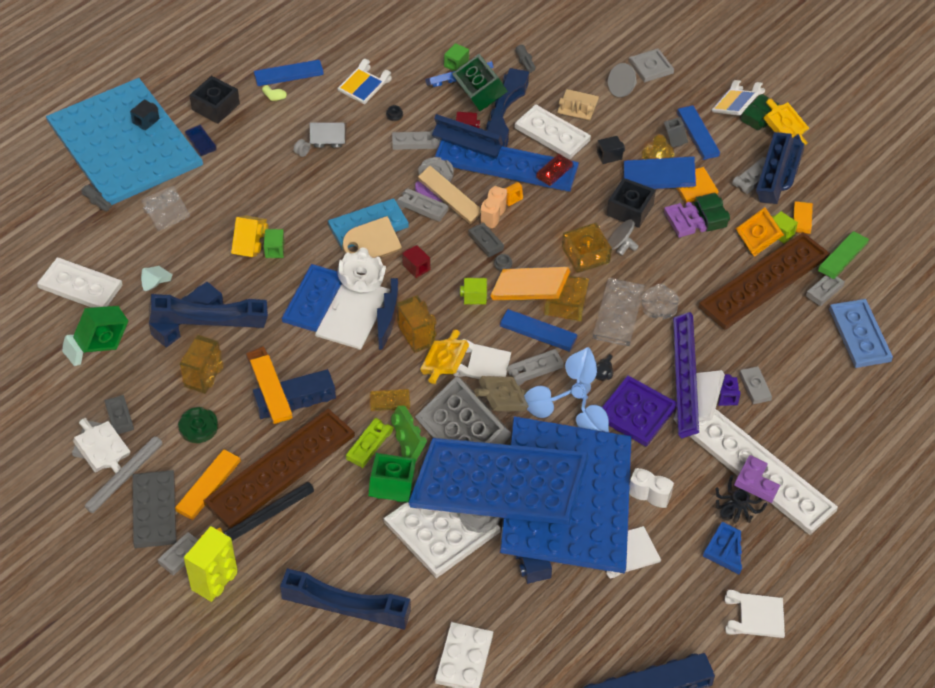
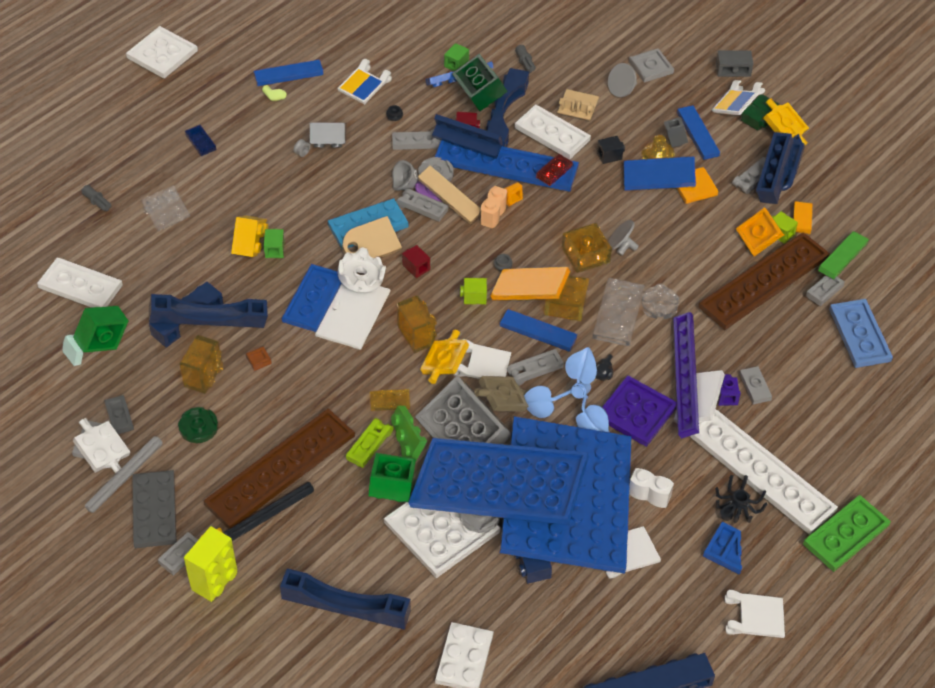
(117, 153): dark azure plate -> none
(144, 114): black brick -> none
(153, 276): light aqua tile -> none
(161, 52): none -> white plate
(207, 484): light orange tile -> none
(214, 99): black brick -> none
(271, 389): light orange tile -> none
(301, 392): dark blue brick -> none
(387, 315): dark blue slope -> none
(404, 176): none -> light grey helmet
(486, 239): dark grey plate -> none
(631, 202): black brick -> none
(680, 219): medium lavender plate -> none
(712, 211): dark green brick -> none
(734, 63): none -> dark grey brick
(752, 481): medium lavender plate -> none
(846, 533): none -> bright green plate

